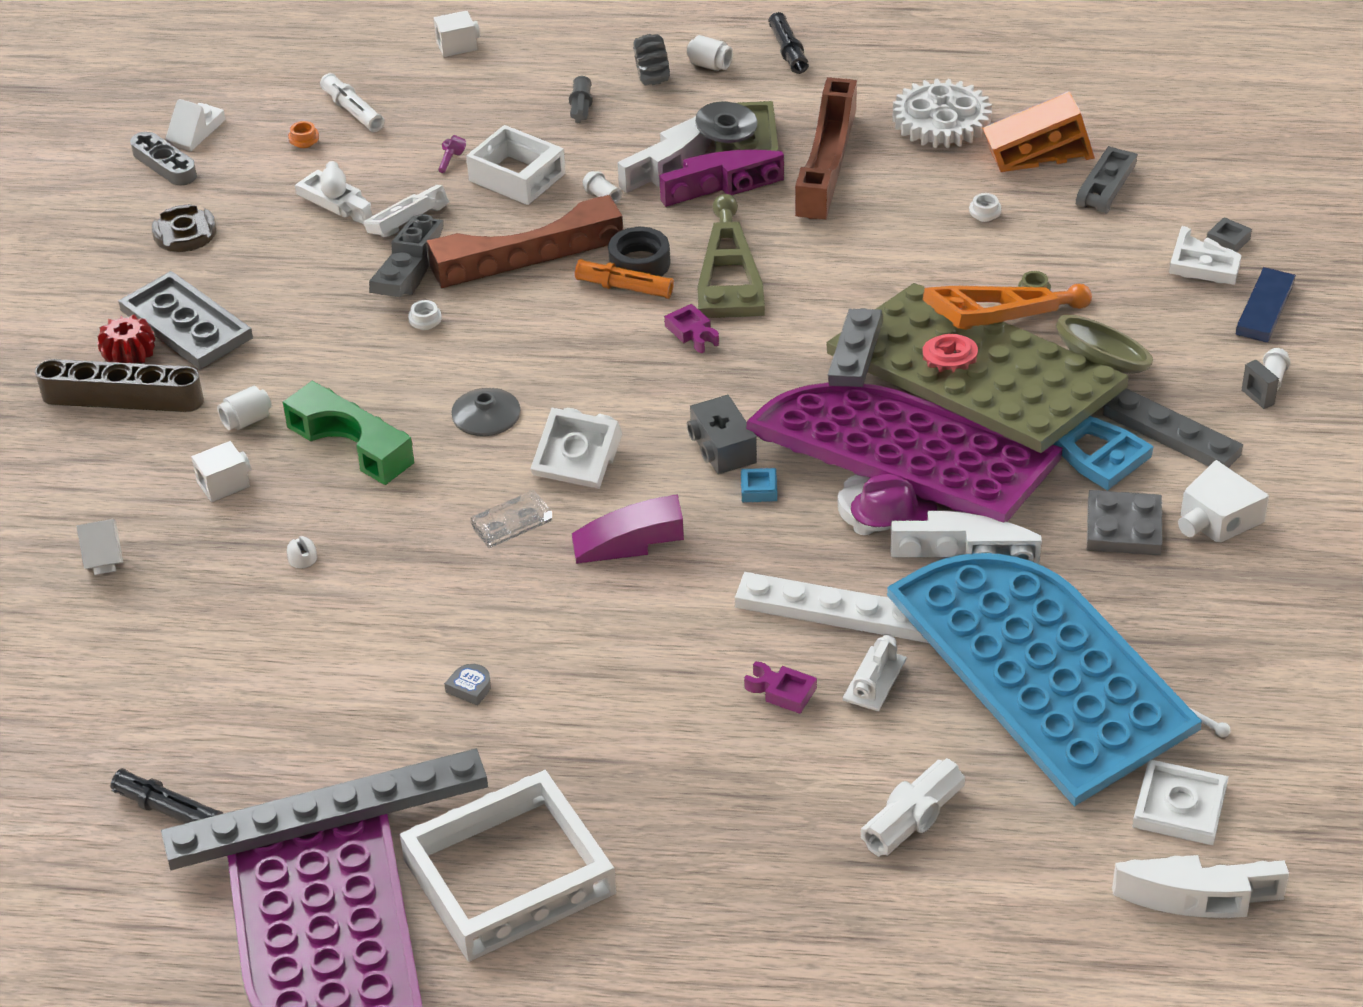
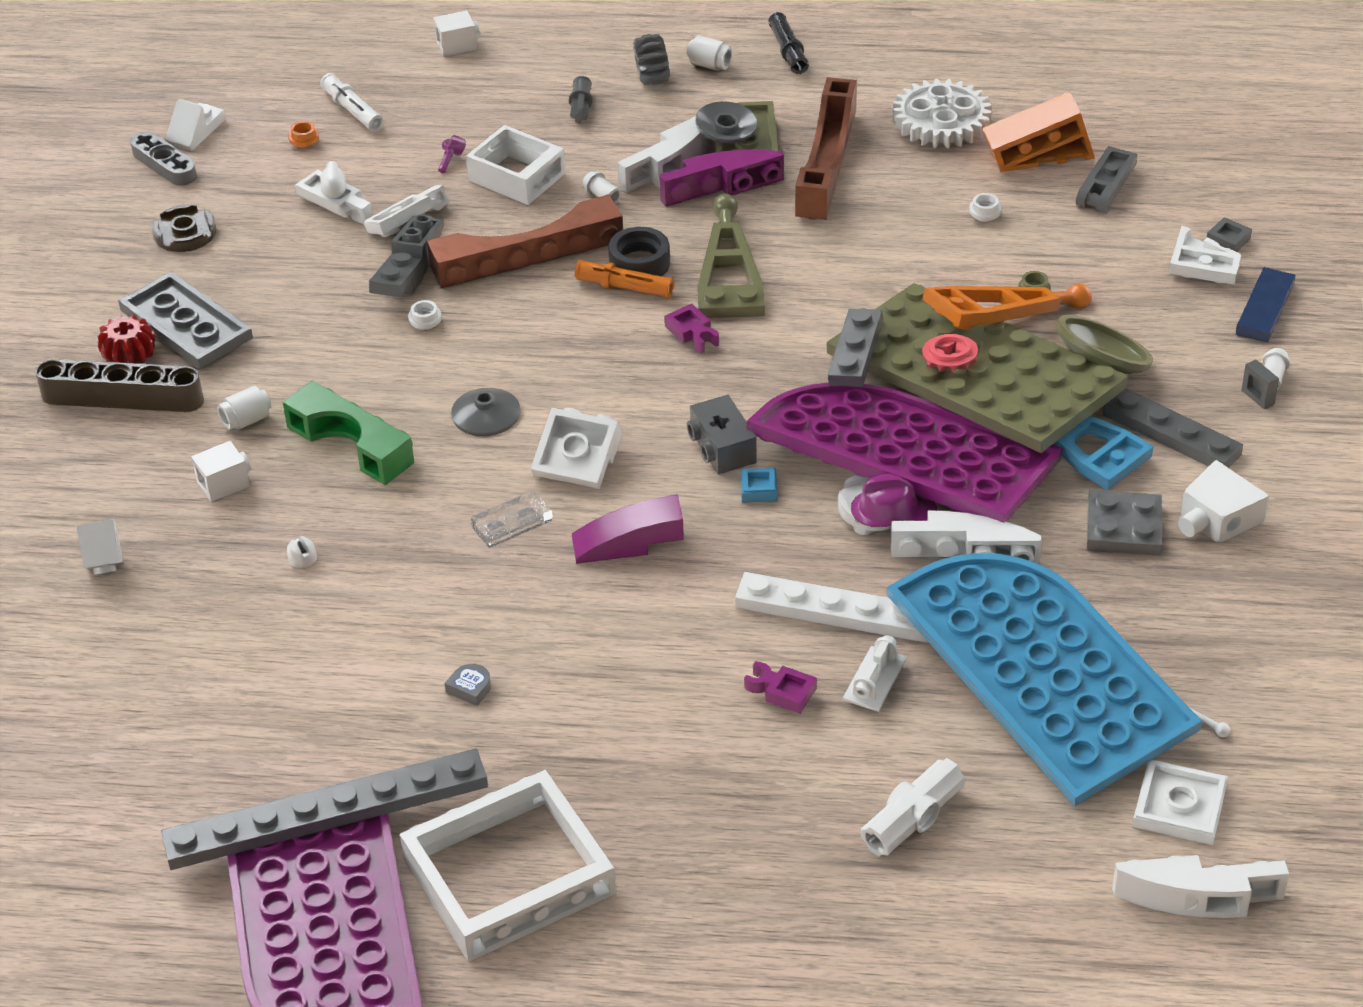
(152, 795): black pin -> none

